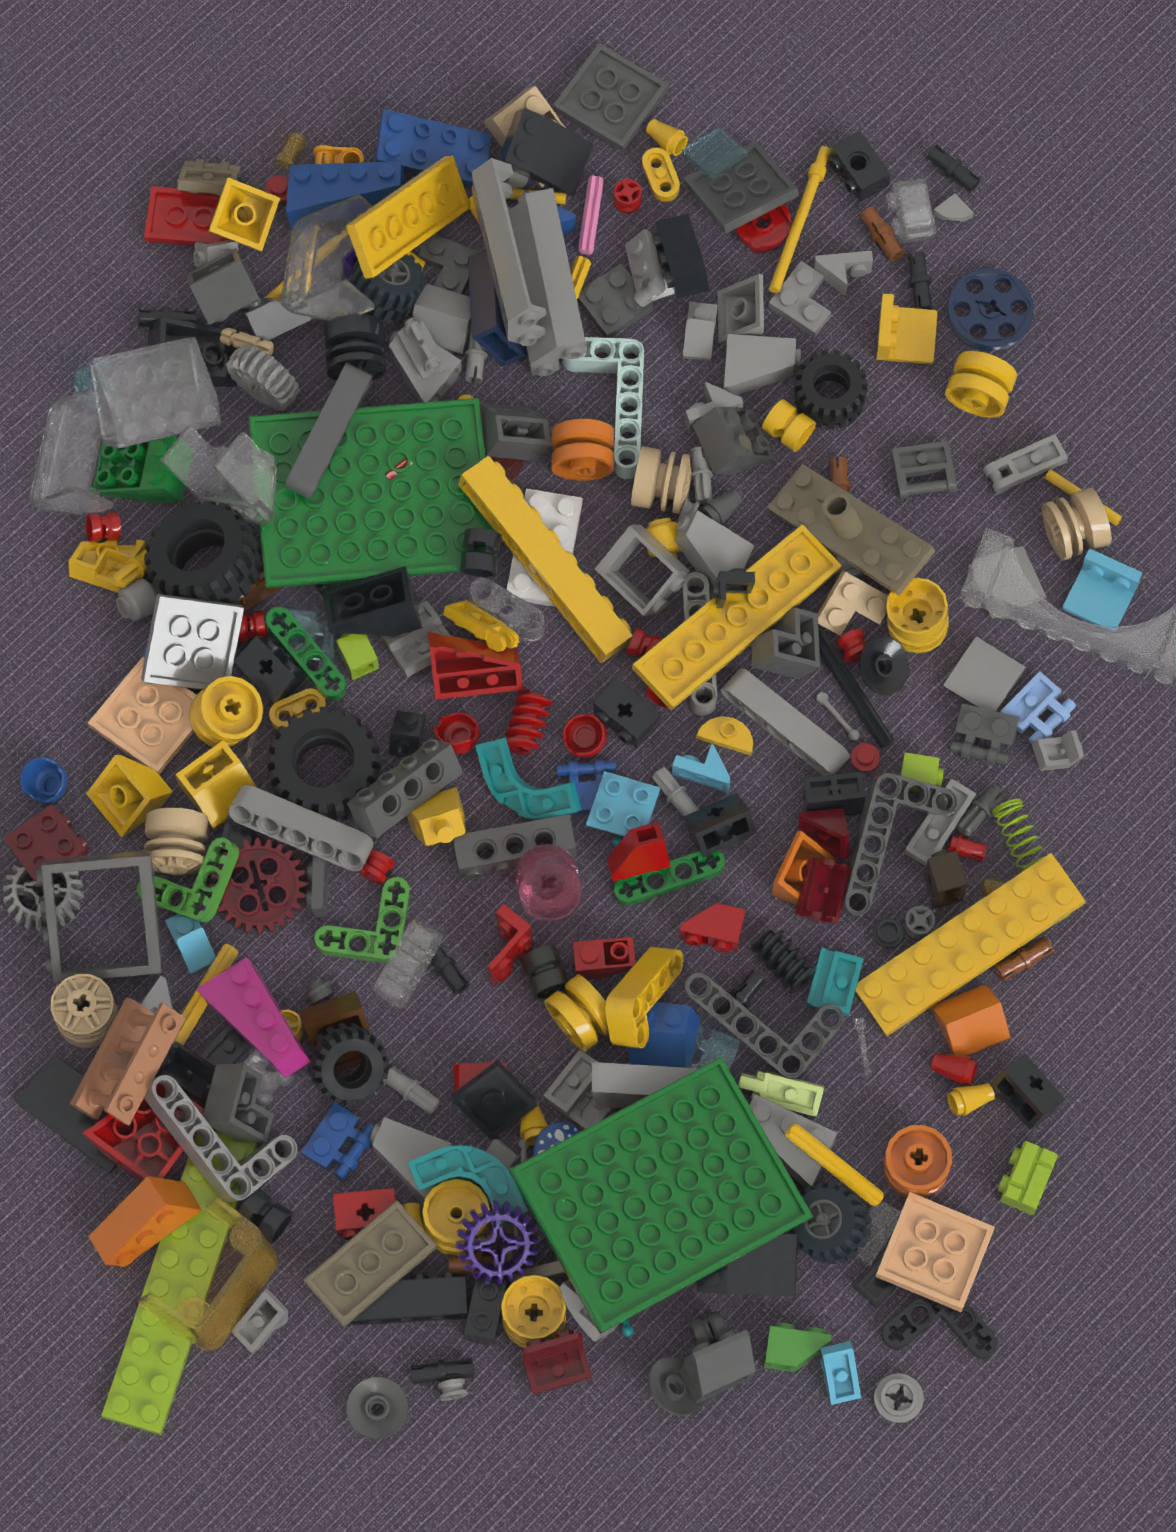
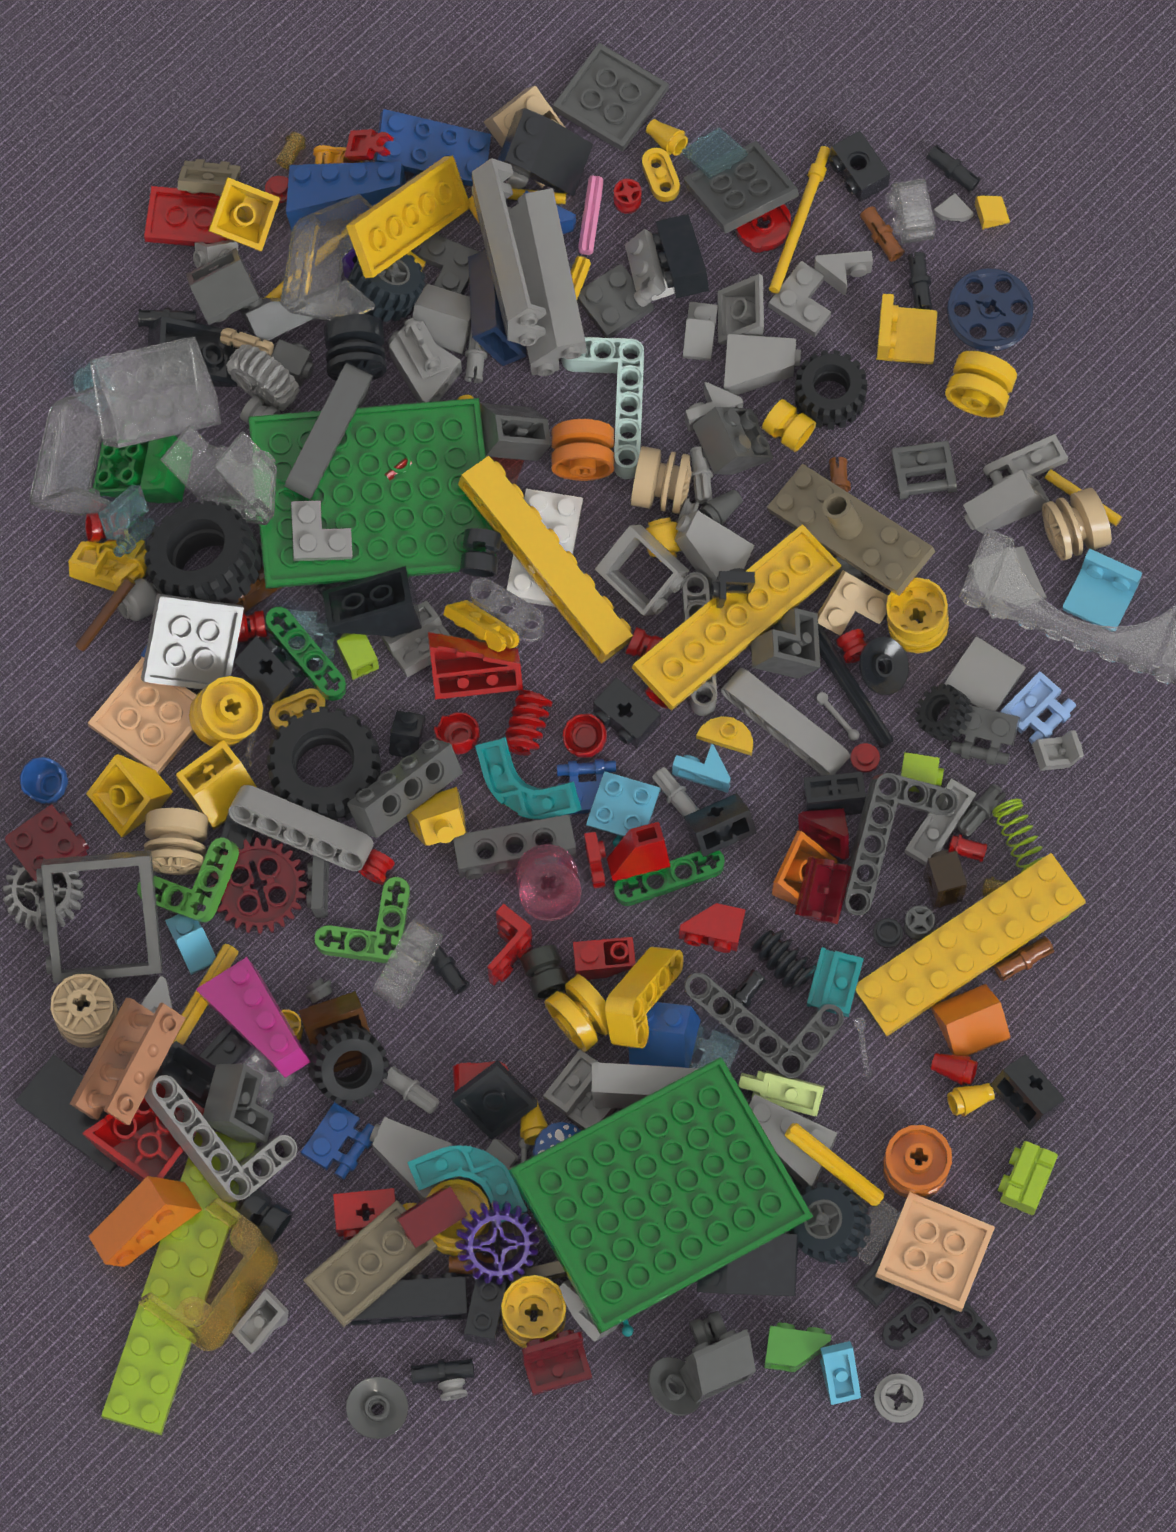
(105, 614): none -> reddish brown bar
(124, 513): none -> clear light blue plate
(257, 407): none -> light grey wheel
(294, 358): none -> dark grey brick
(312, 541): none -> light grey plate
(364, 144): none -> red plate
(431, 1216): none -> dark red hinge
(595, 852): none -> red plate
(952, 721): none -> black tyre
(991, 211): none -> yellow slope
(1005, 502): none -> light grey slope

